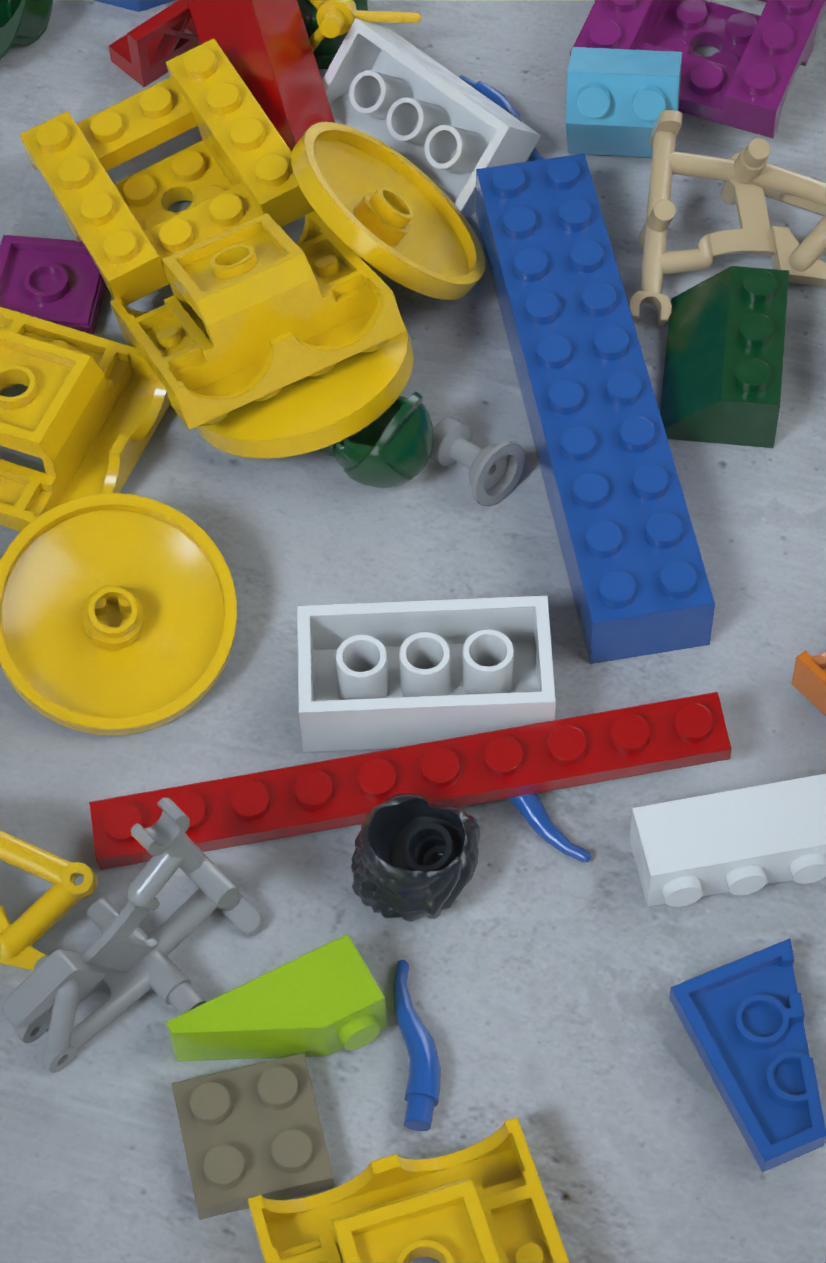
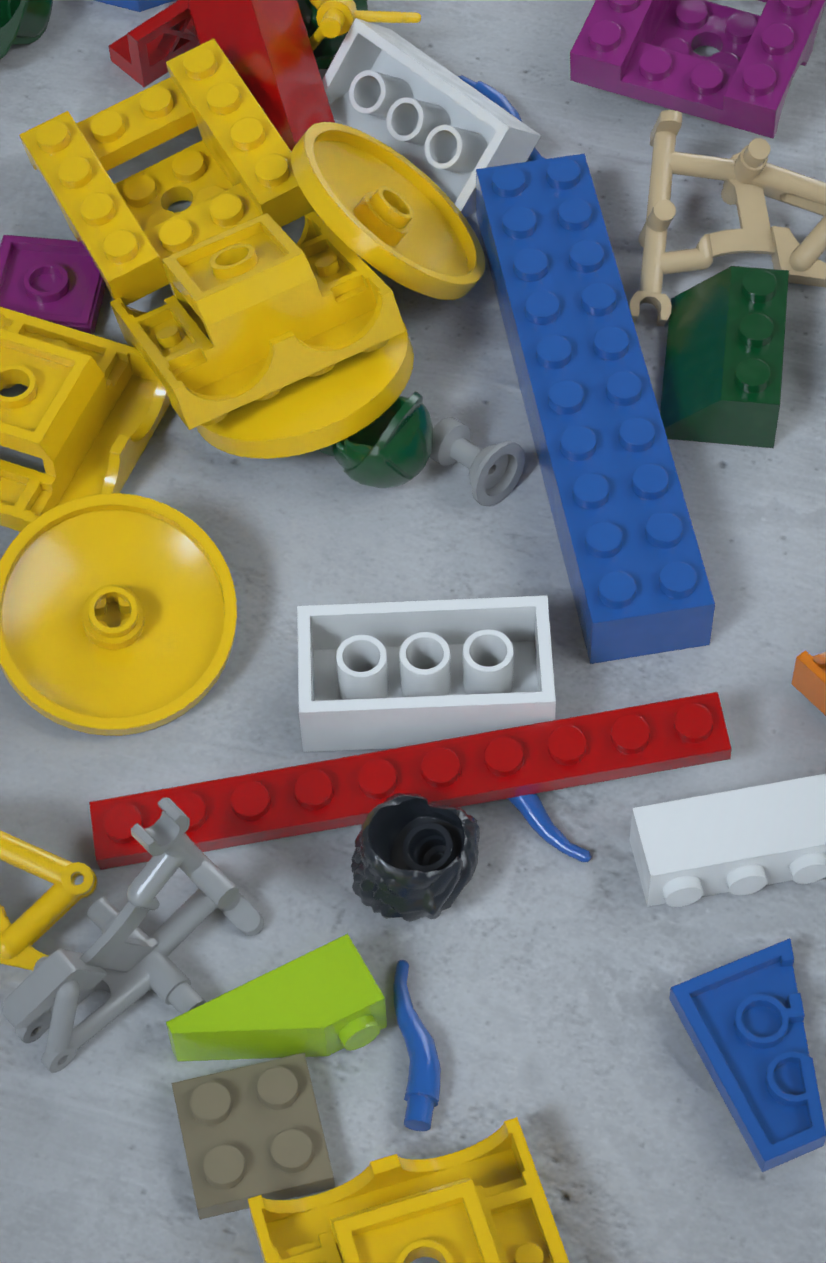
(618, 98): medium azure slope -> none

